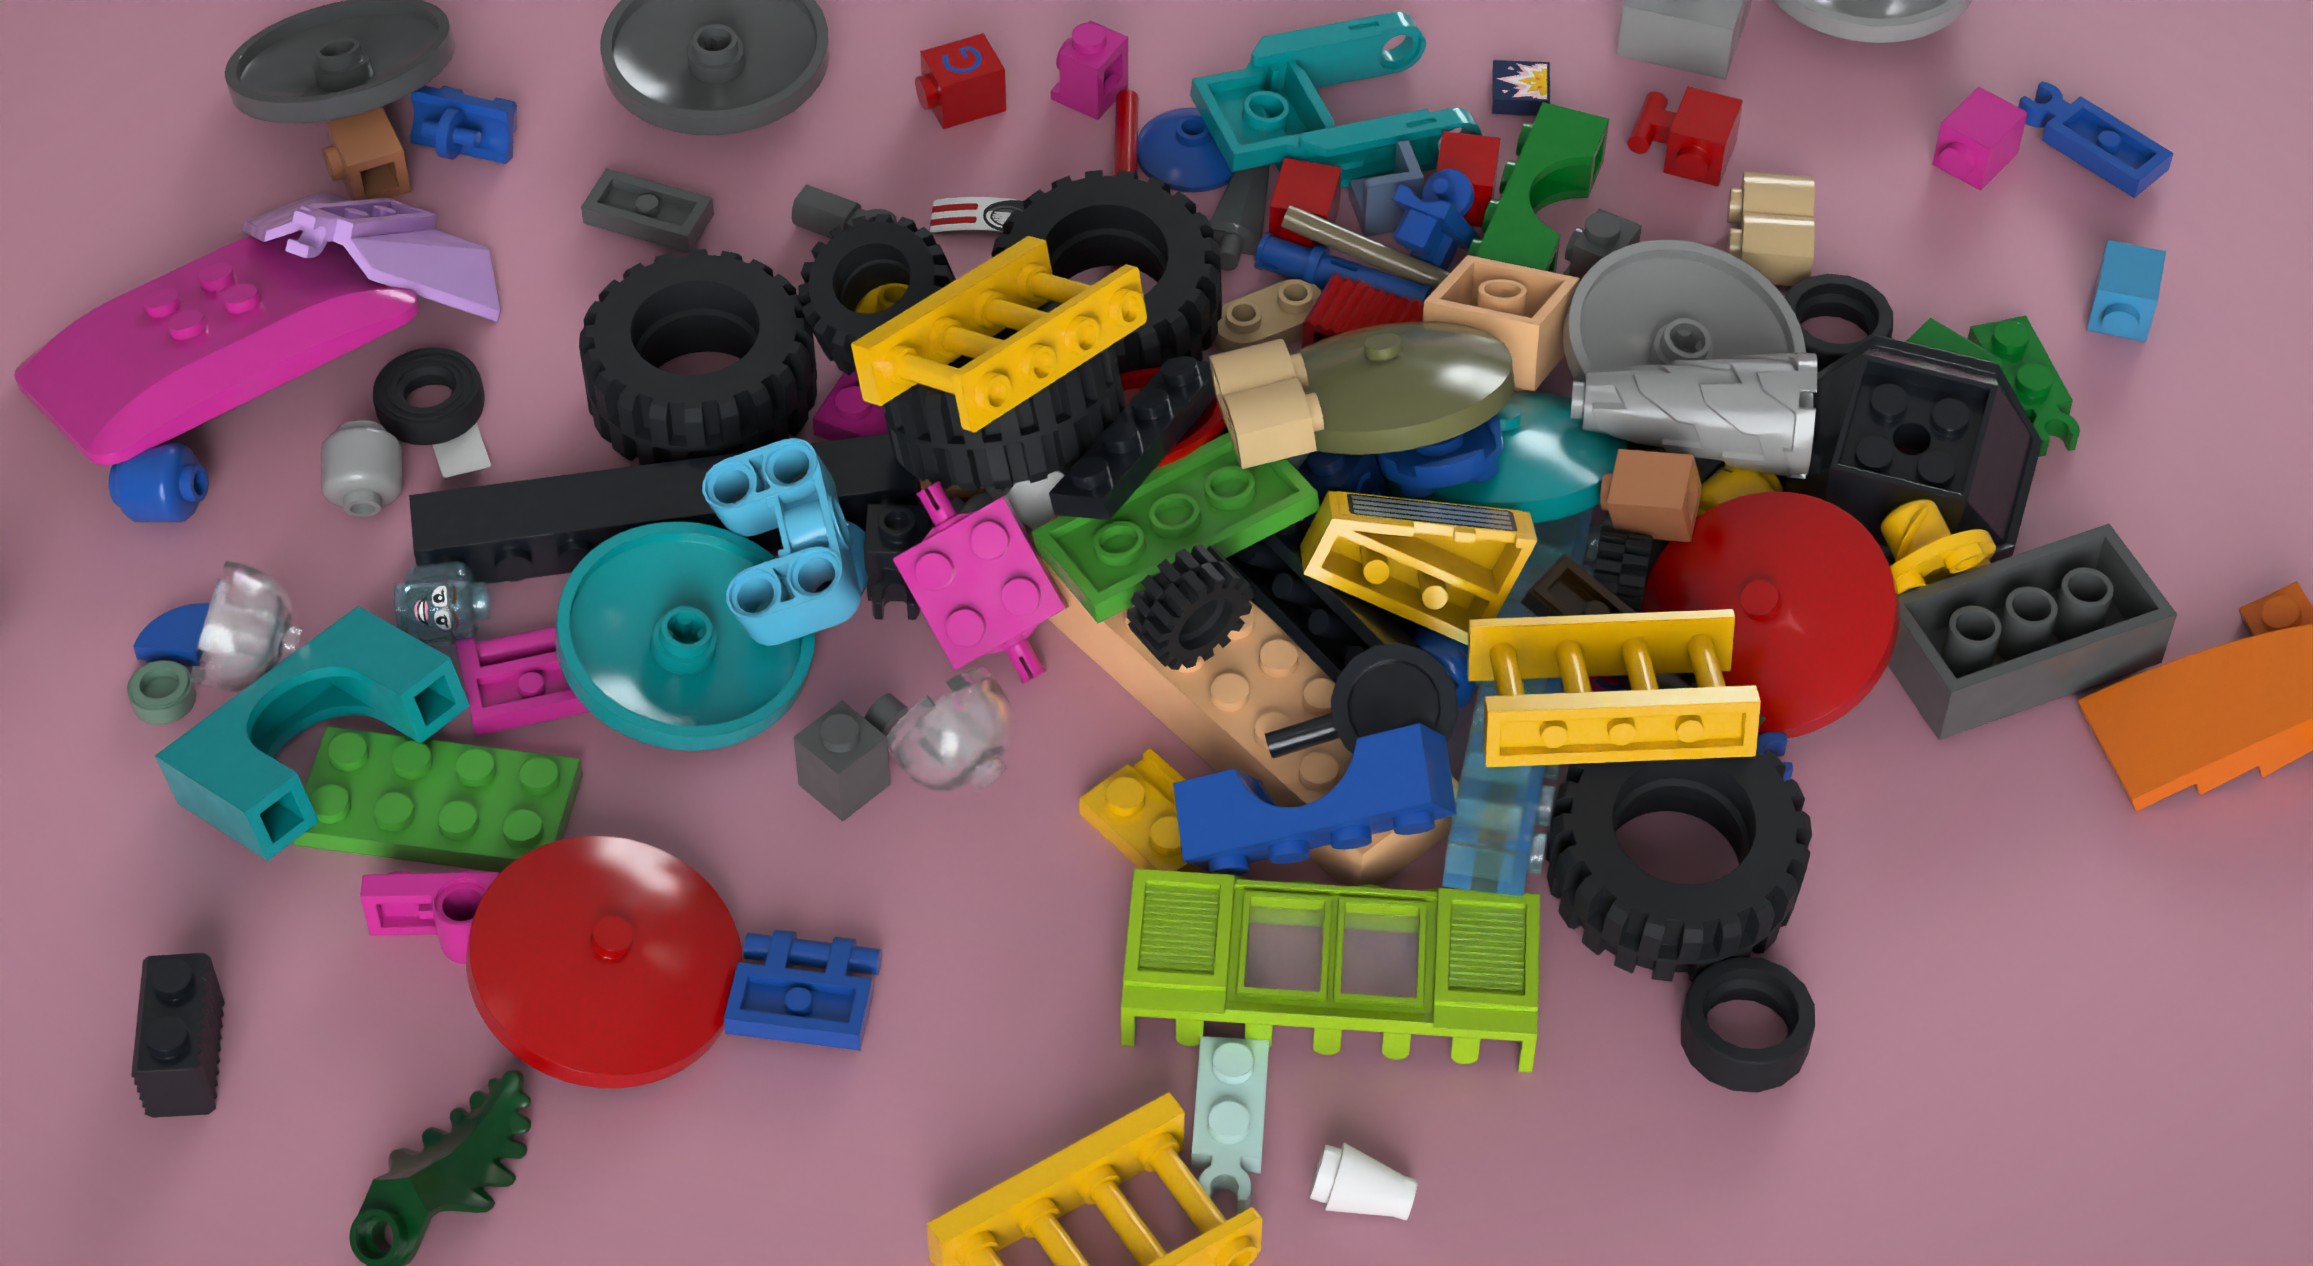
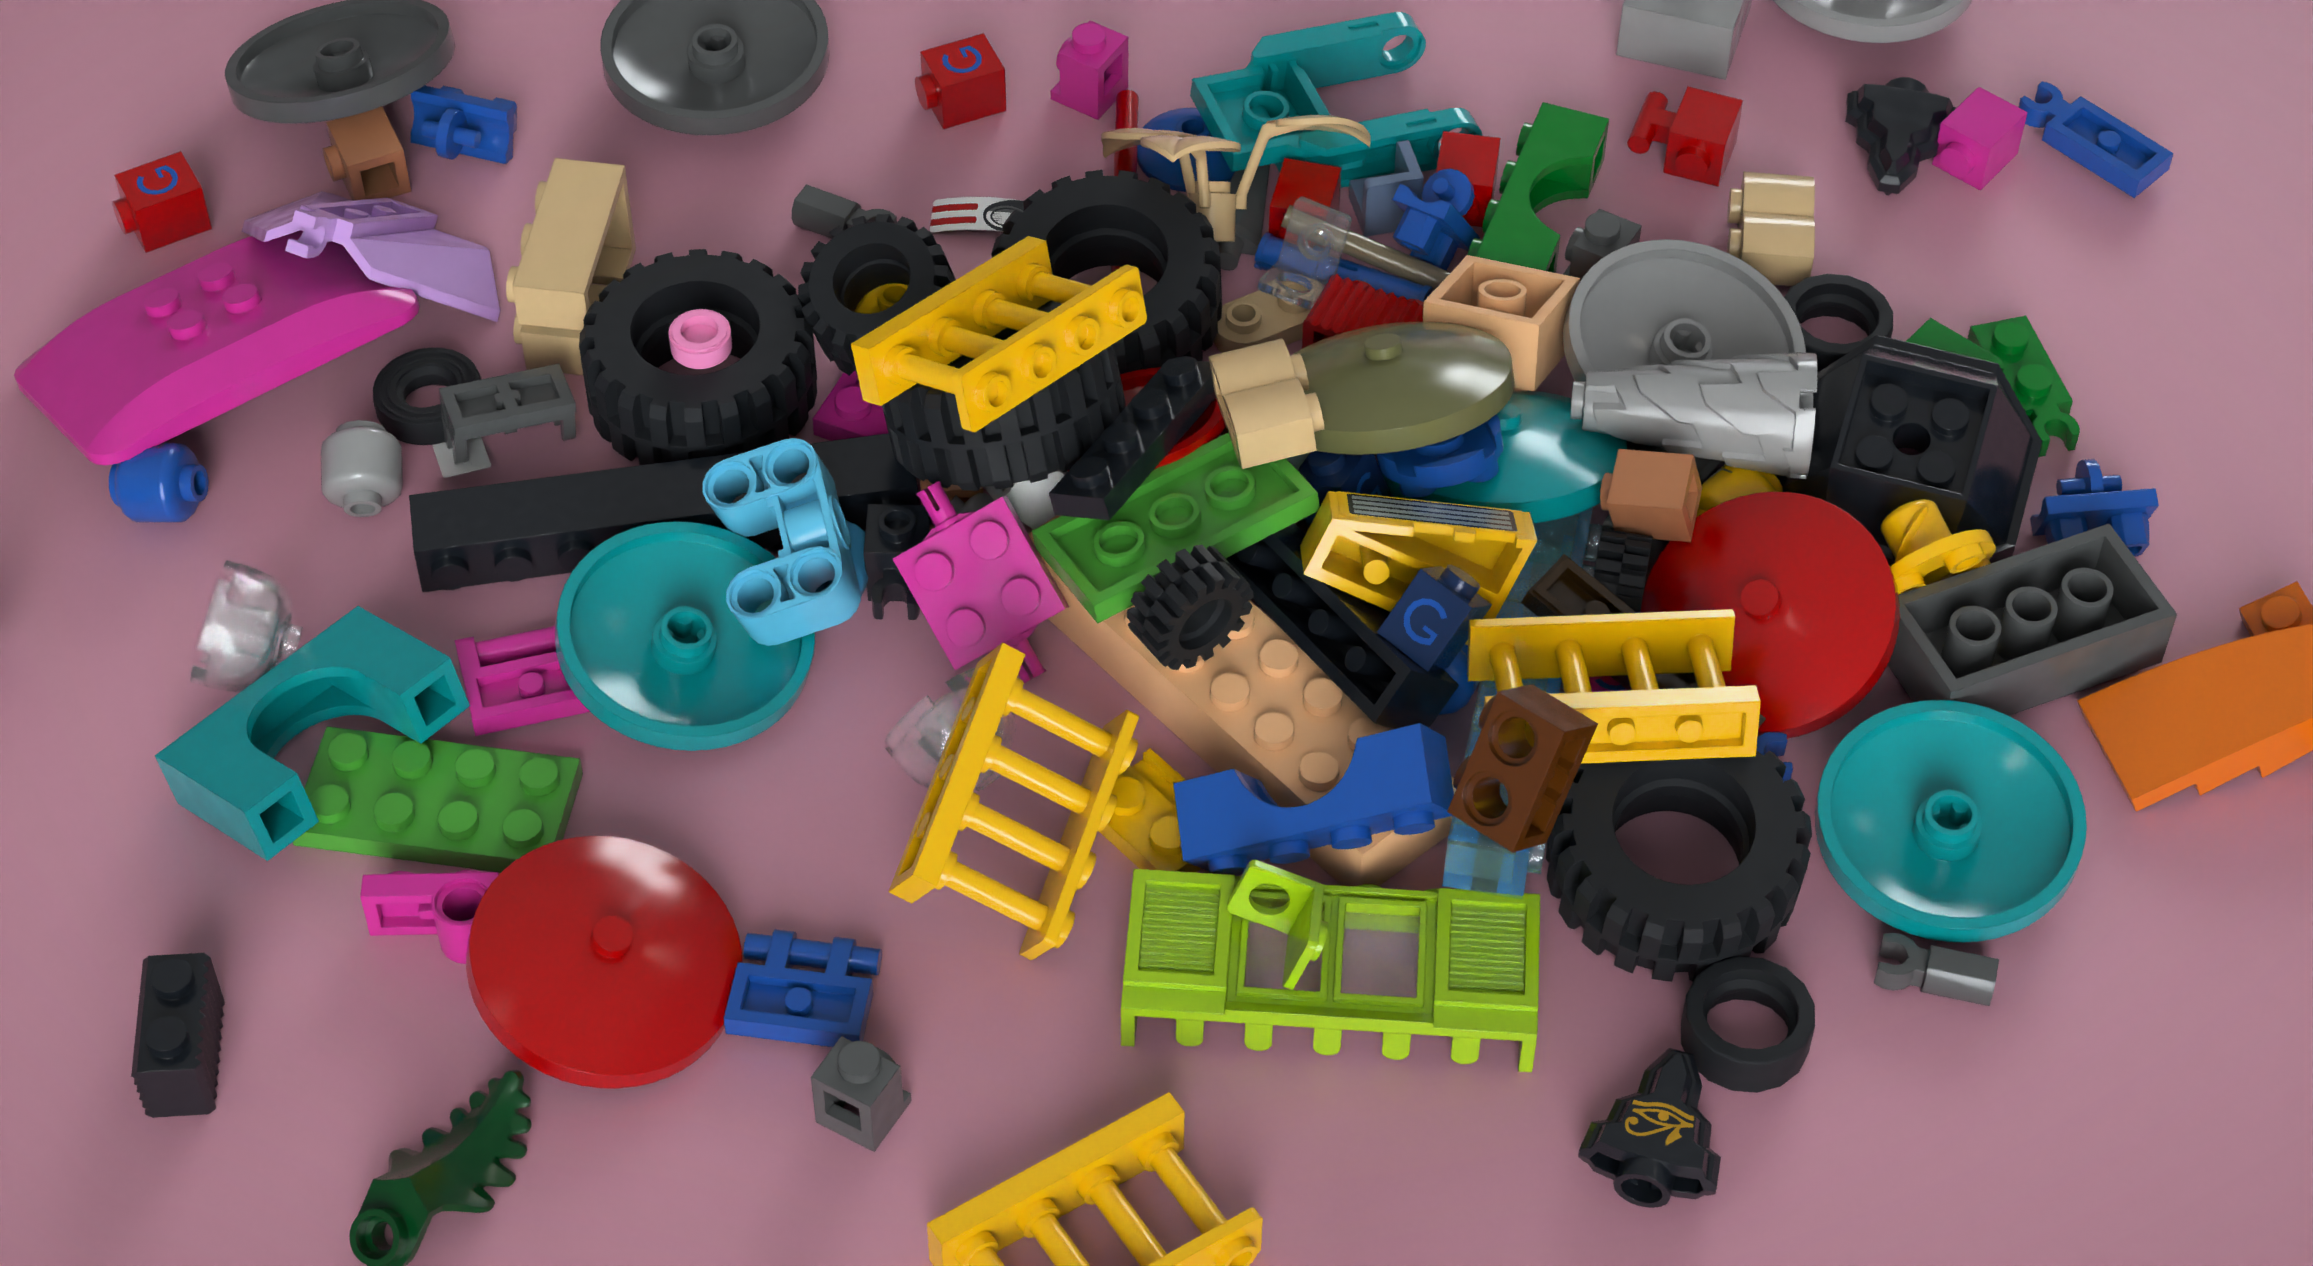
(161, 202): none -> red brick
(161, 692): sand green tile -> none
(173, 636): blue tile -> none
(441, 603): clear light blue head -> none
(506, 405): none -> dark grey hinge
(575, 240): none -> tan piece
(647, 210): dark grey plate -> none
(700, 338): none -> bright pink tile
(845, 756): dark grey brick -> none
(866, 1079): none -> dark grey brick
(954, 806): none -> yellow fence
(1214, 197): none -> tan plant
(1230, 1114): light aqua plate -> none
(1297, 918): none -> lime bracket
(1308, 252): none -> clear bracket
(1361, 1185): white cone -> none
(1375, 694): black piece -> none
(1434, 616): none -> dark blue brick
(1519, 87): dark blue tile -> none
(1533, 776): none -> reddish brown brick
(1657, 1137): none -> black rock
(1897, 128): none -> black rock
(1936, 970): none -> dark grey bar
(1950, 821): none -> teal dish
(2094, 502): none -> blue hips
(2126, 290): dark azure brick -> none

